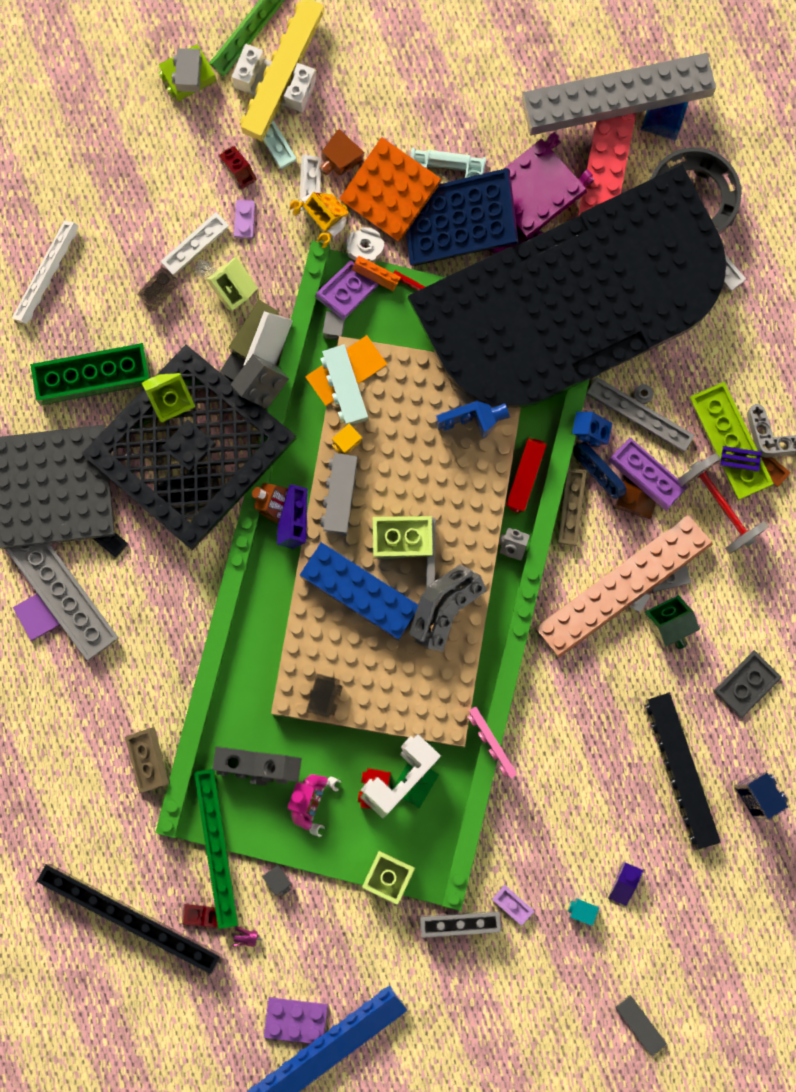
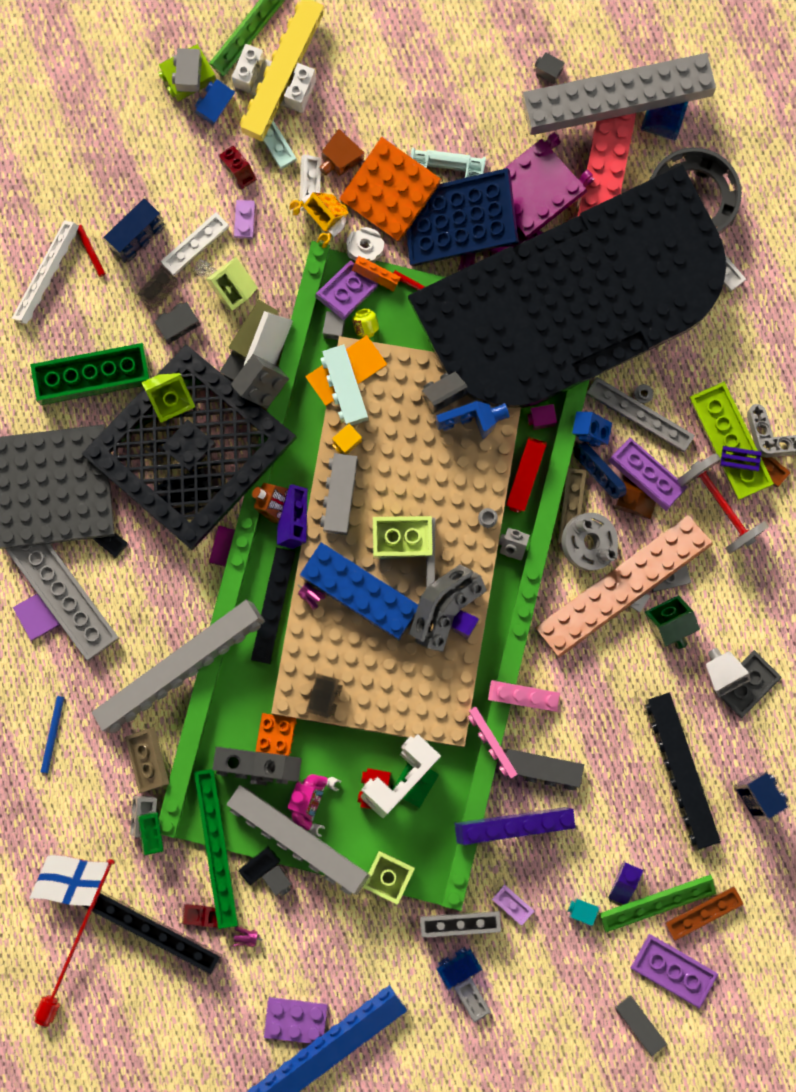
(52, 734): none -> blue bar
(71, 883): none -> flag
(91, 253): none -> red bar
(134, 231): none -> dark blue brick
(140, 806): none -> light grey brick
(150, 833): none -> green plate
(177, 322): none -> dark grey brick
(178, 666): none -> light grey brick
(214, 102): none -> blue brick
(221, 546): none -> magenta tile
(259, 865): none -> black tile
(273, 605): none -> black plate
(276, 734): none -> orange hinge
(299, 840): none -> light grey brick
(310, 594): none -> flat silver piece
(365, 323): none -> neon yellow head
(444, 391): none -> dark grey slope
(458, 968): none -> clear blue brick
(464, 624): none -> dark purple slope
(467, 260): none -> flat silver piece
(472, 999): none -> light grey plate
(487, 518): none -> light grey plate
(514, 825): none -> dark purple brick
(523, 696): none -> bright pink plate
(542, 417): none -> magenta brick
(546, 769): none -> dark grey brick
(549, 67): none -> dark grey brick
(600, 553): none -> light grey piece
(658, 903): none -> bright green plate
(674, 971): none -> medium lavender tile
(704, 913): none -> dark orange plate
(726, 672): none -> torso

